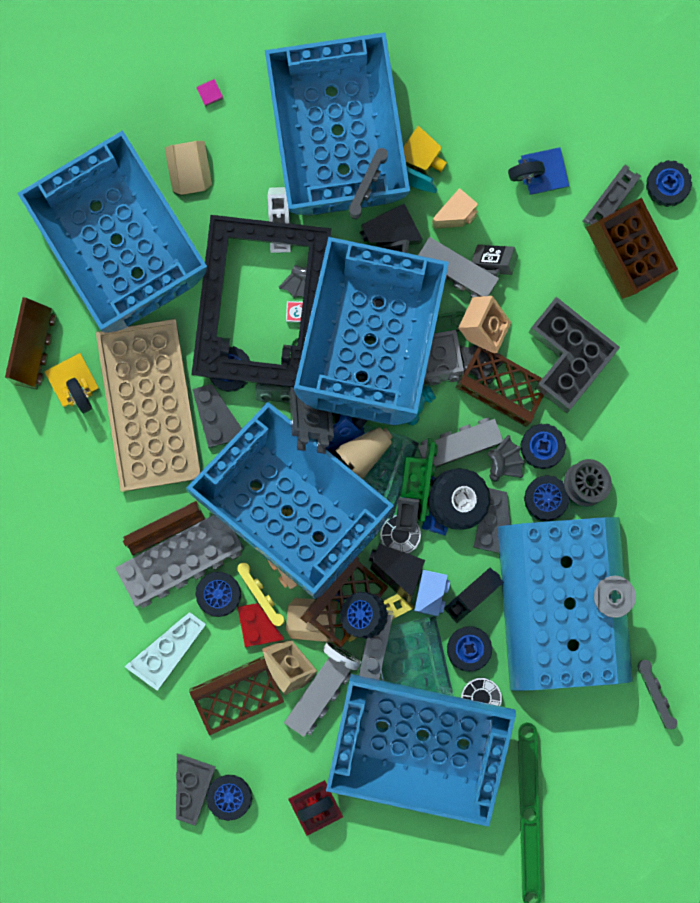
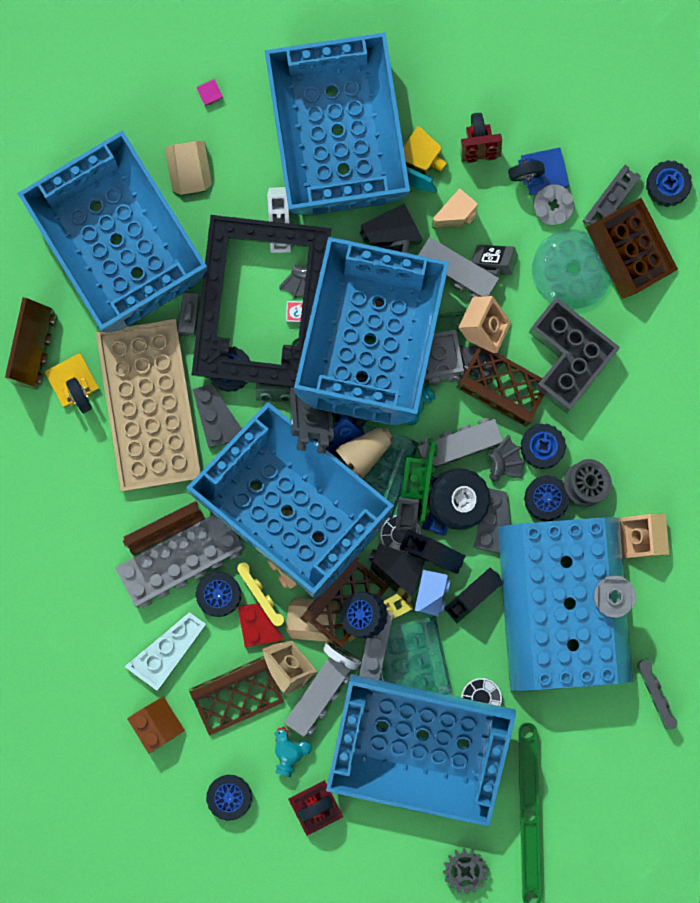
(156, 724): none -> dark orange slope
(188, 314): none -> dark grey piece
(192, 786): dark grey wing -> none
(289, 752): none -> teal animal
(372, 175): dark grey plate -> none
(432, 551): none -> black slope
(459, 878): none -> dark grey gear
(469, 649): black wheel -> none
(480, 141): none -> dark red plate
(554, 279): none -> clear light blue brick
(558, 215): none -> light grey plate
(644, 536): none -> light nougat slope

